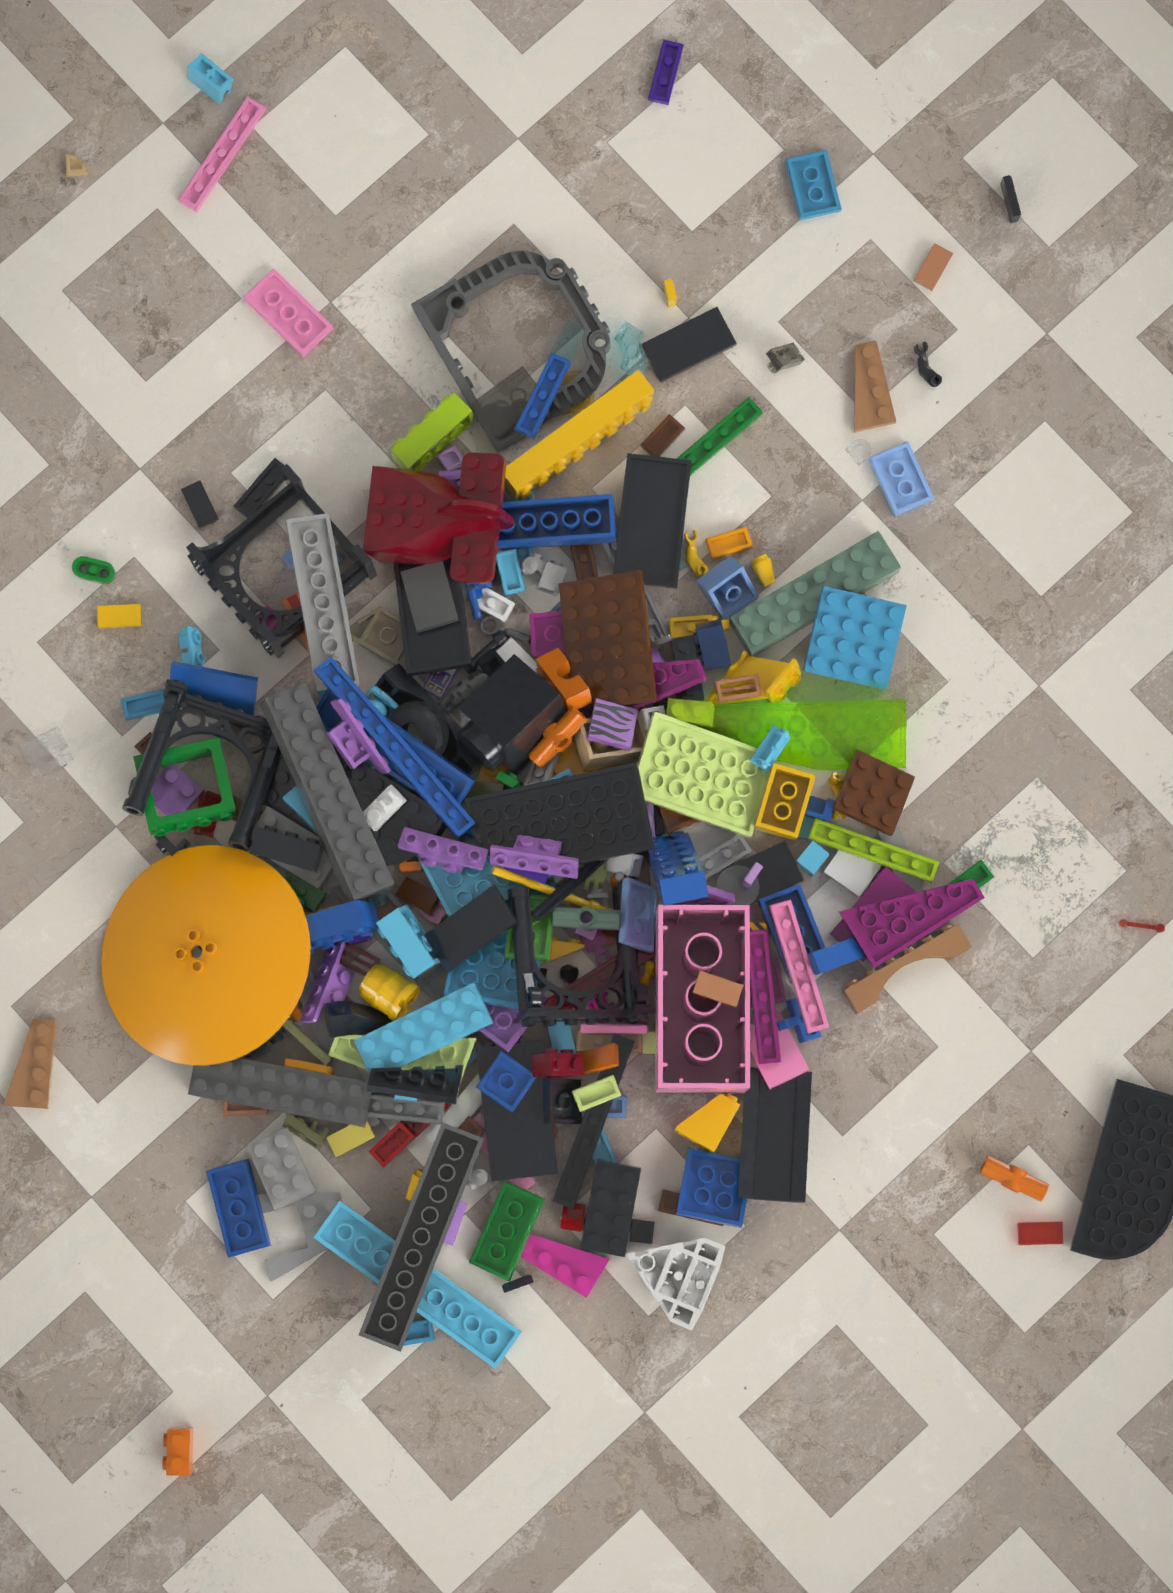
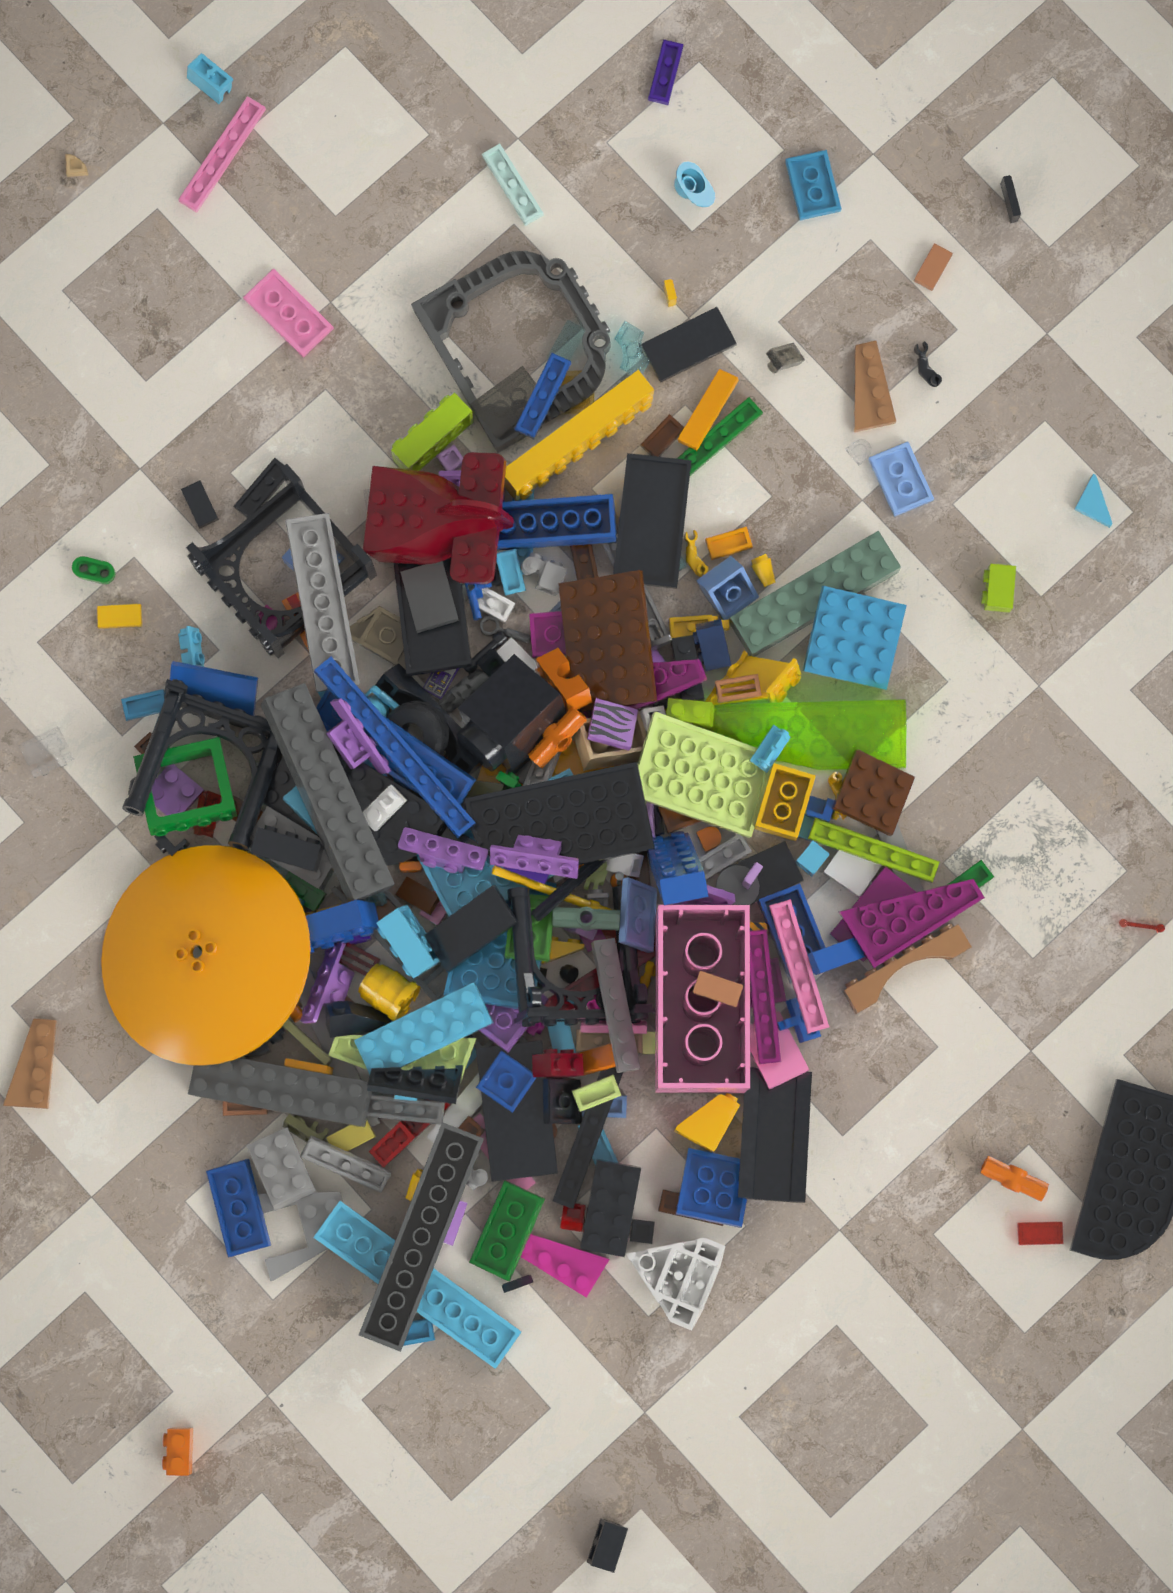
(346, 1164): none -> light grey tile
(512, 184): none -> light aqua tile
(538, 1028): none -> magenta plate
(607, 1545): none -> black hinge
(615, 1005): none -> light grey plate
(693, 185): none -> medium azure piece
(708, 409): none -> light orange tile
(709, 838): none -> orange tile
(999, 587): none -> lime brick
(1093, 503): none -> medium azure tile

